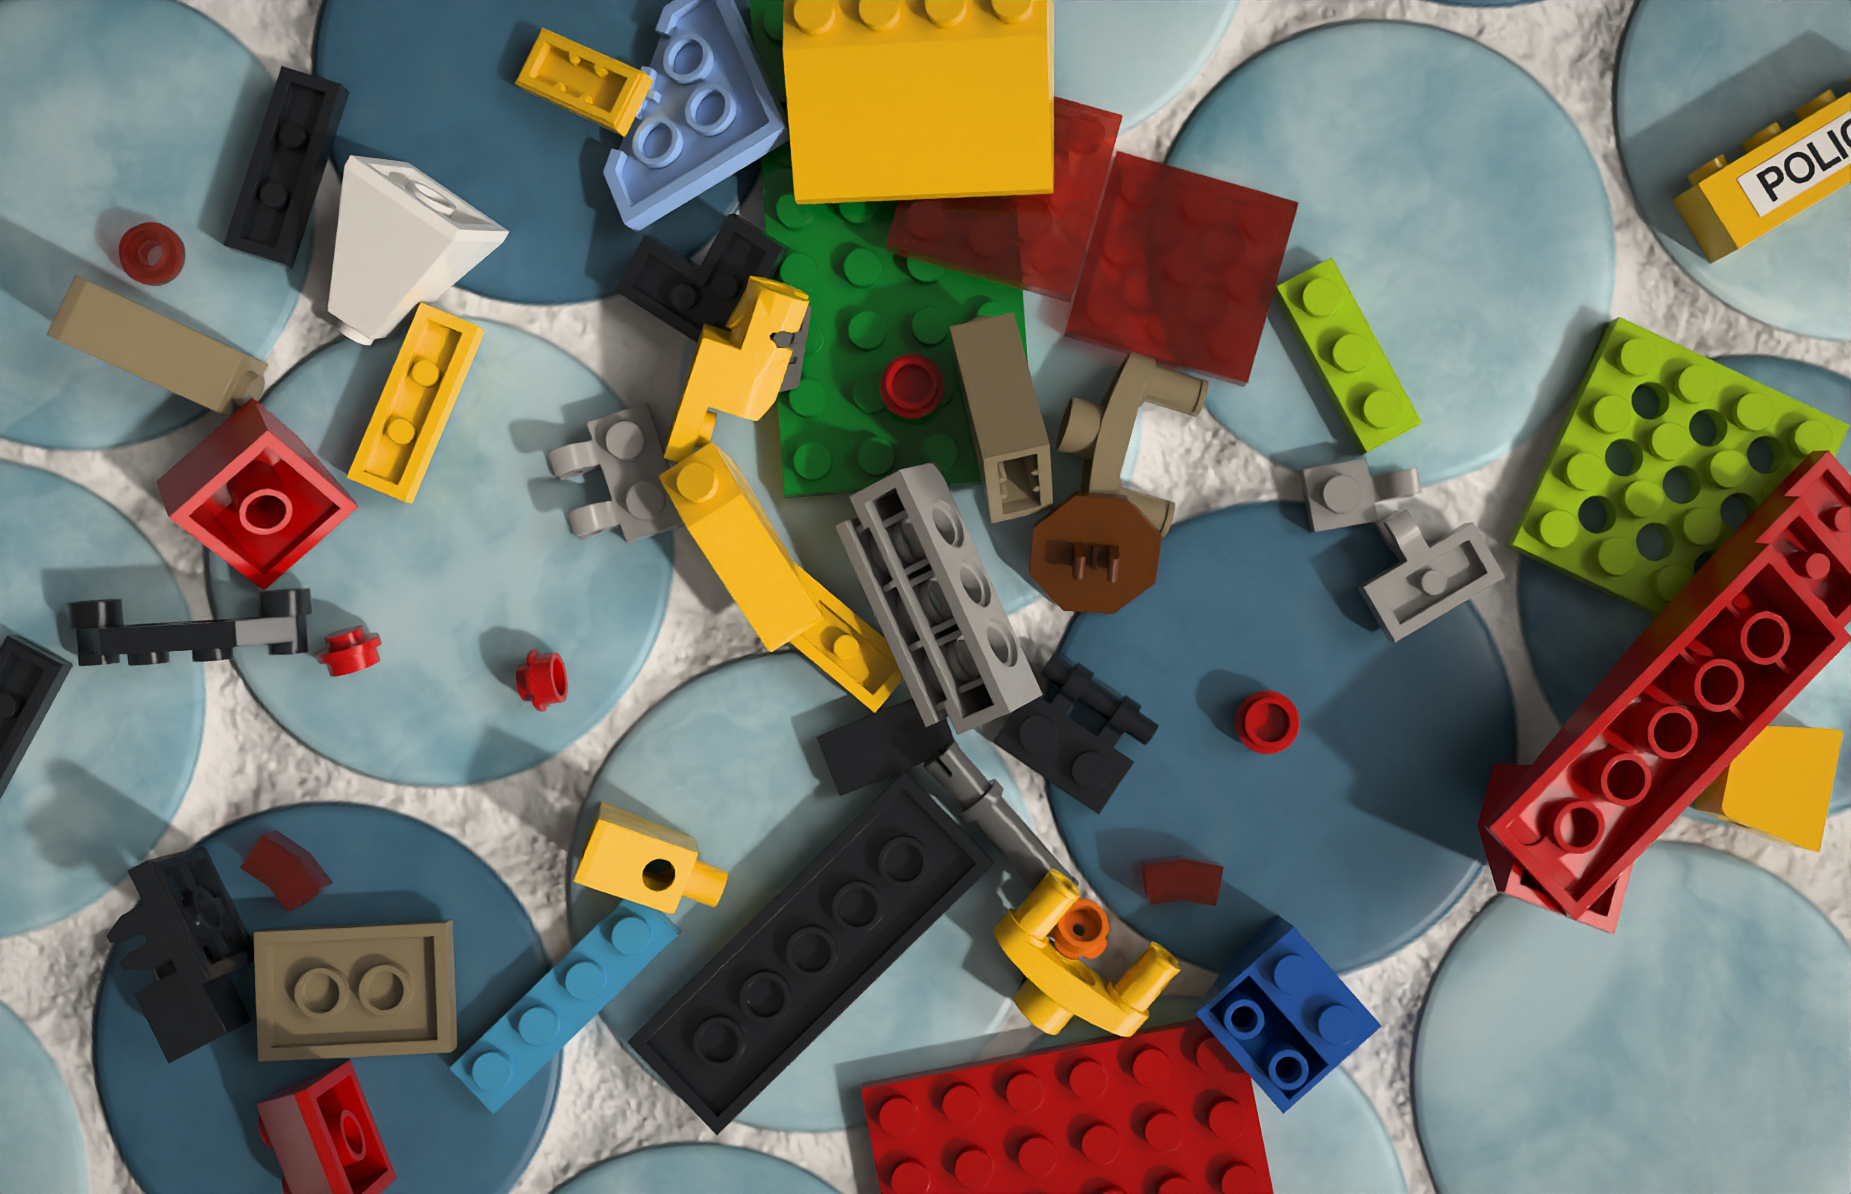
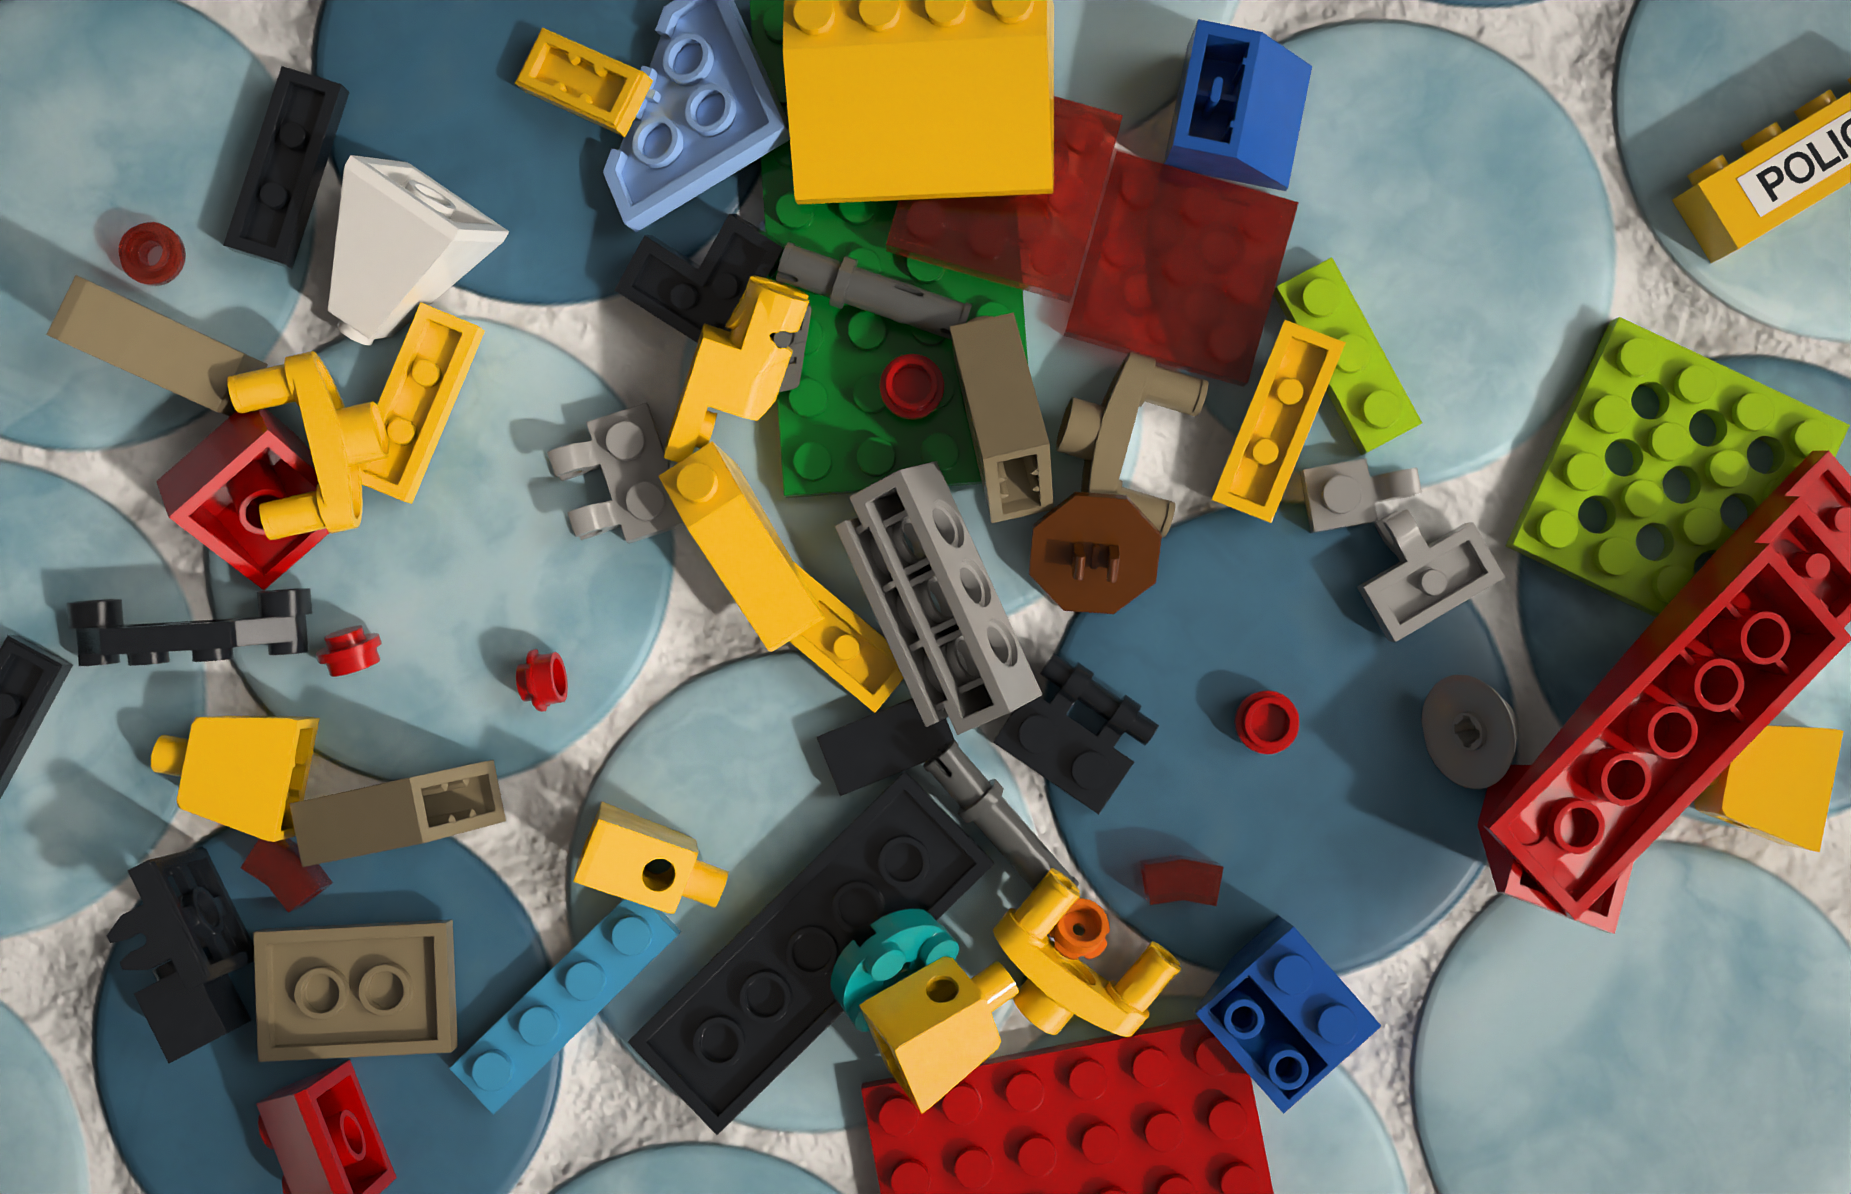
(241, 770): none -> yellow torso
(337, 439): none -> yellow connector
(397, 813): none -> dark tan slope
(870, 291): none -> dark grey pin
(901, 947): none -> teal plate
(937, 1026): none -> yellow torso
(1238, 107): none -> blue slope
(1278, 421): none -> yellow plate
(1469, 731): none -> light grey piece

